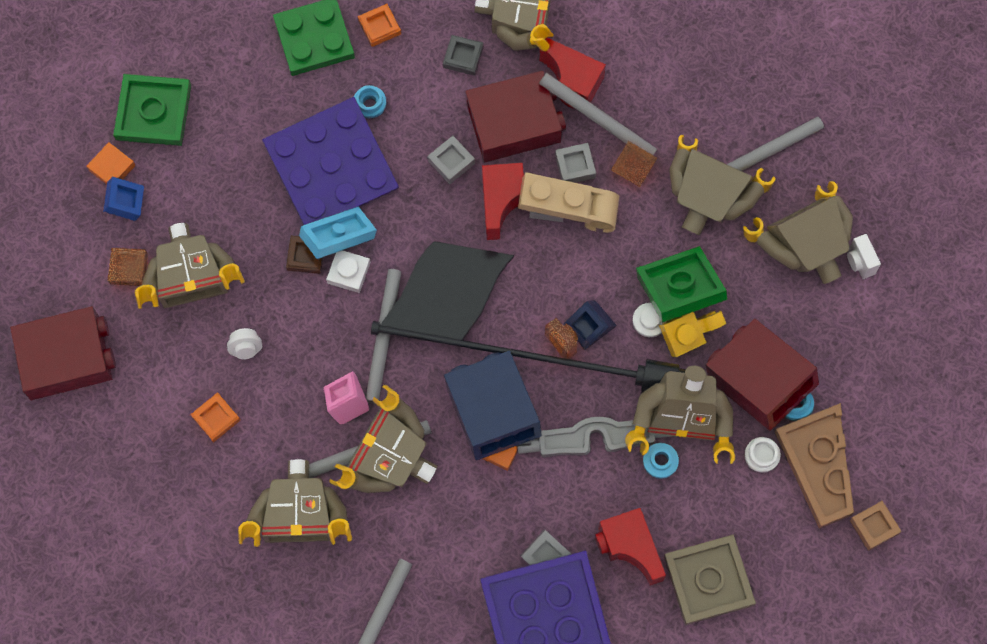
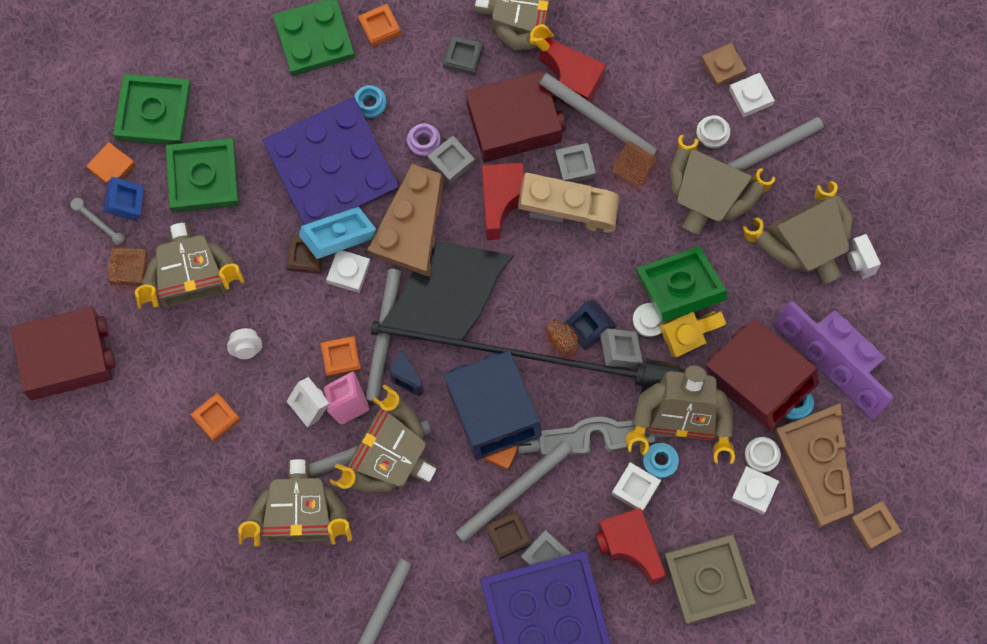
(78, 206): none -> light grey hinge
(202, 175): none -> green plate
(308, 402): none -> white plate
(340, 356): none -> orange tile
(405, 376): none -> dark blue slope
(410, 222): none -> medium nougat wing
(419, 131): none -> lavender plate
(508, 535): none -> reddish brown tile
(514, 491): none -> light grey bar
(621, 348): none -> light grey plate
(636, 487): none -> white plate
(713, 132): none -> white plate
(723, 65): none -> medium nougat plate
(751, 95): none -> white plate
(755, 490): none -> white plate
(839, 354): none -> medium lavender bracket

